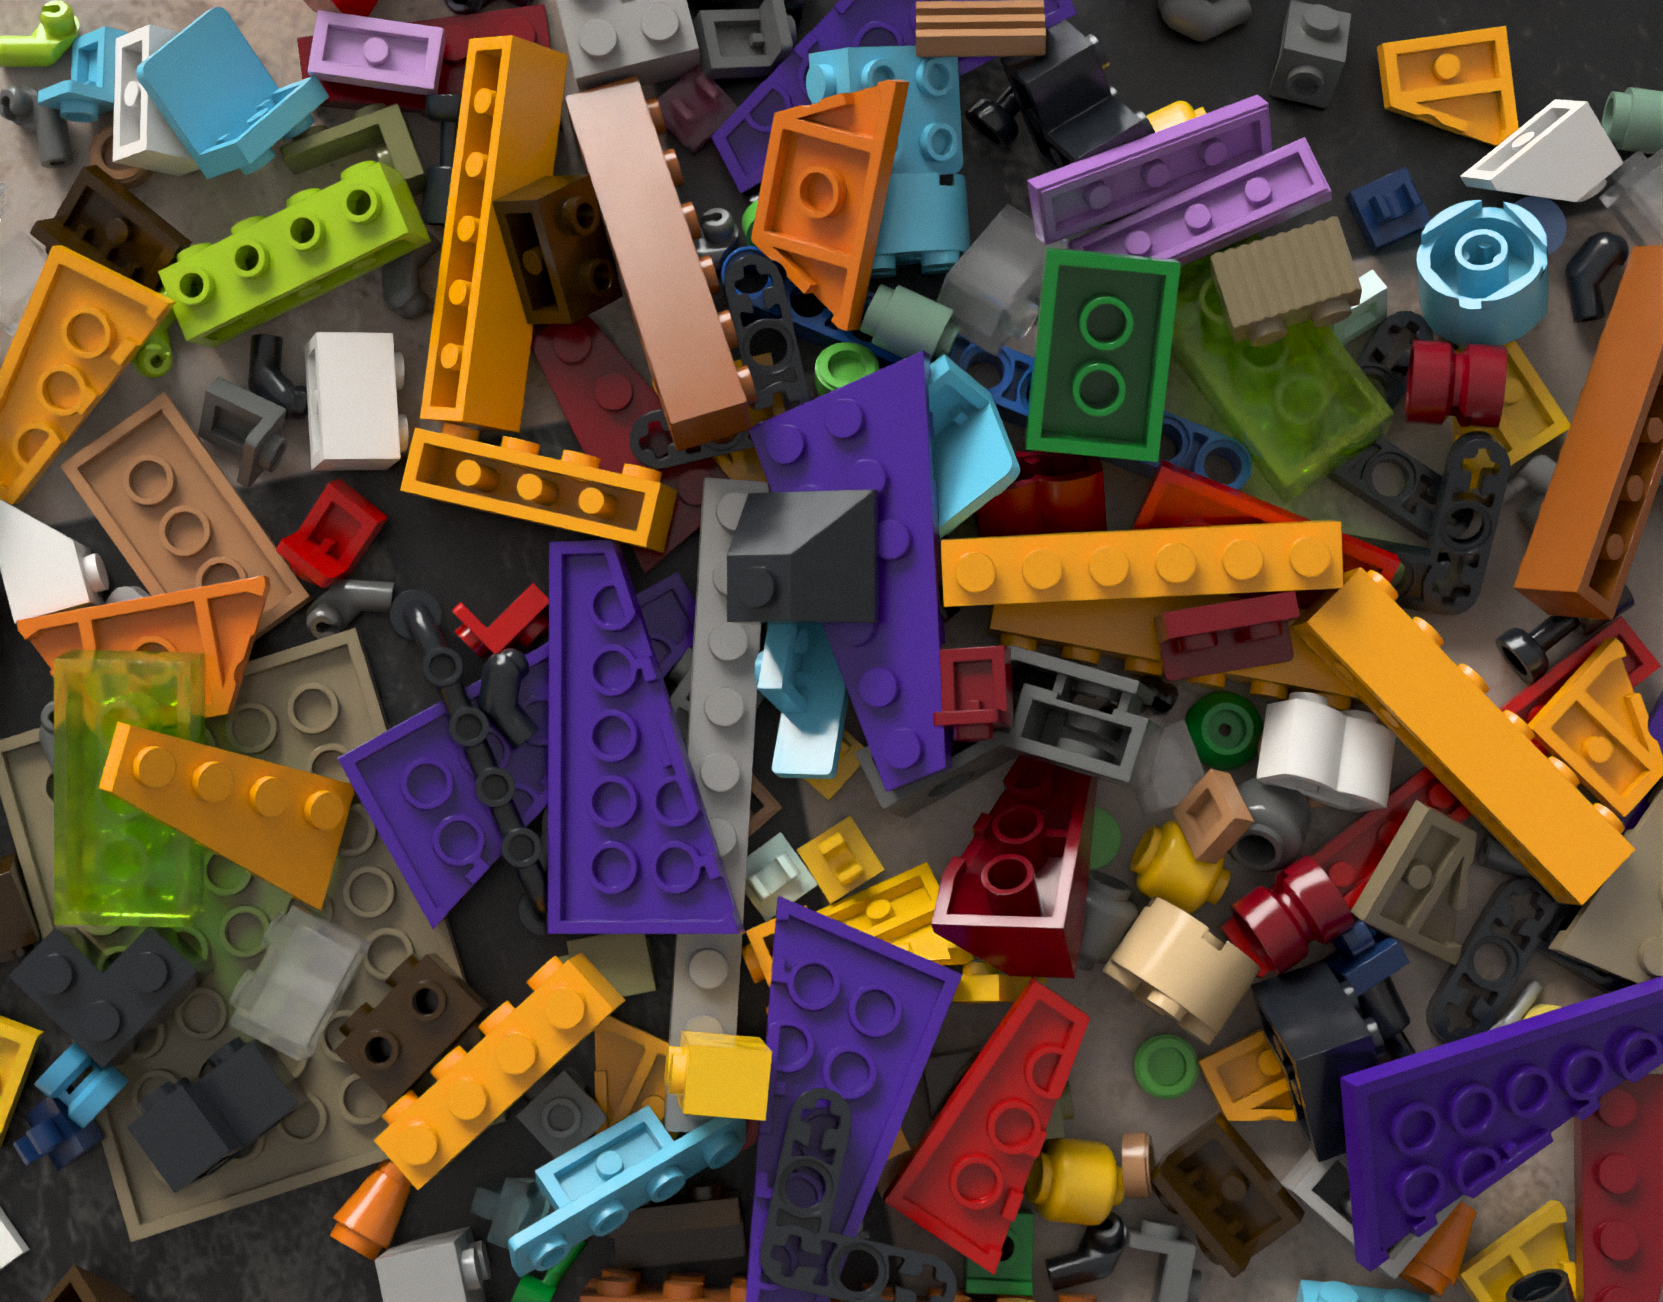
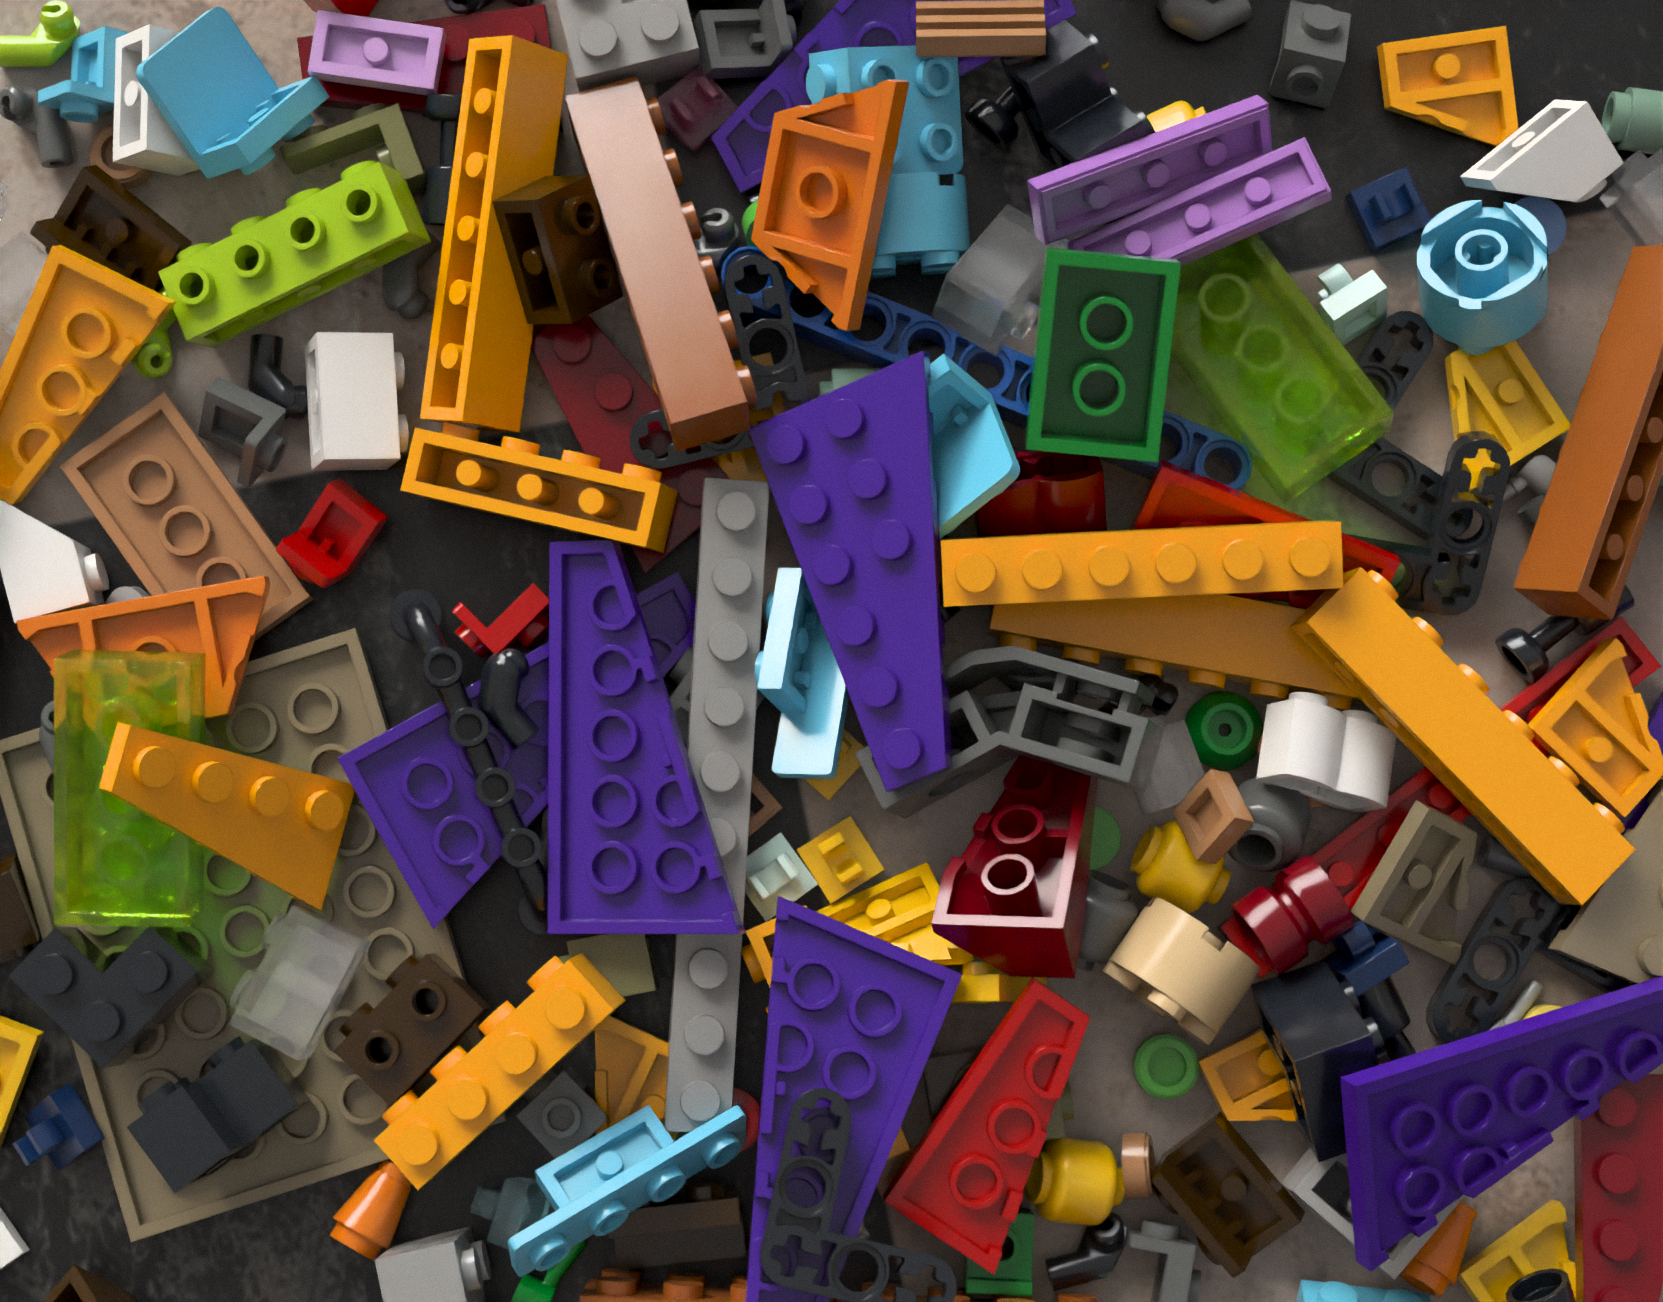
(92, 1092): dark azure wheel -> none
(344, 602): dark grey arm -> none
(719, 1075): yellow brick -> none
(805, 559): black slope -> none
(842, 365): bright green tile -> none
(909, 323): sand green brick -> none
(975, 692): dark red bracket -> none
(1226, 636): dark red bracket -> none
(1286, 282): dark tan brick -> none
(1456, 384): dark red wheel -> none
(1588, 269): black arm -> none

